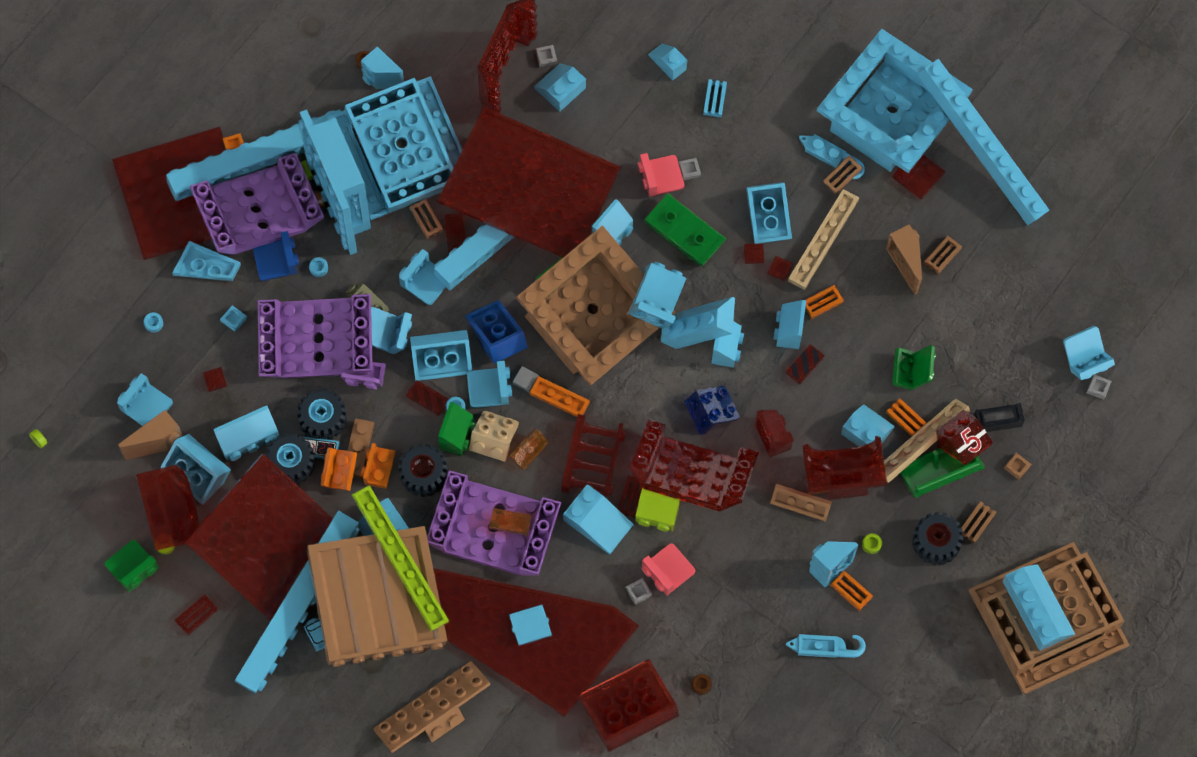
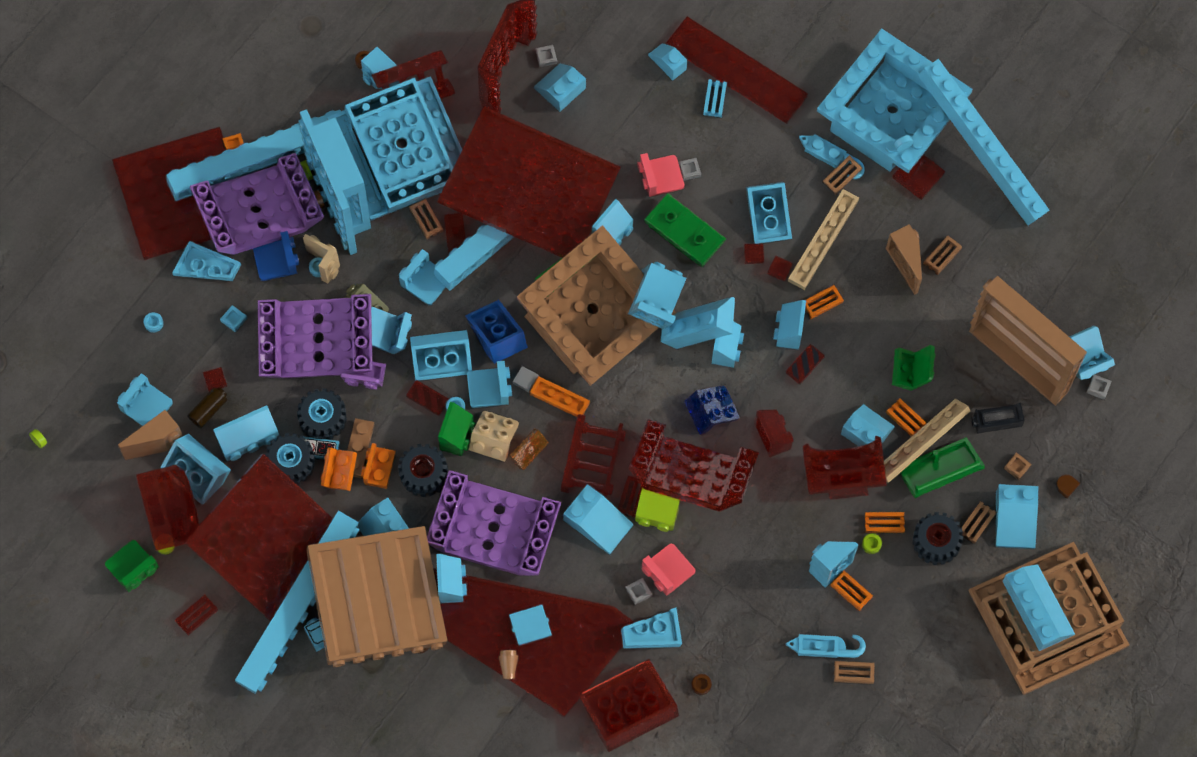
(208, 407): none -> dark brown brick
(330, 263): none -> tan bracket
(400, 558): lime tile -> none
(414, 67): none -> clear red fence
(434, 710): medium nougat bracket -> none
(450, 579): none -> medium azure slope
(508, 663): none -> medium nougat cone
(510, 521): clear orange plate -> none
(654, 632): none -> medium azure wing
(737, 69): none -> clear red plate
(801, 502): medium nougat plate -> none
(837, 678): none -> medium nougat tile
(901, 529): none -> orange tile
(963, 437): clear red slope -> none
(1016, 516): none -> medium azure slope
(1026, 340): none -> medium nougat panel
(1067, 485): none -> reddish brown tile

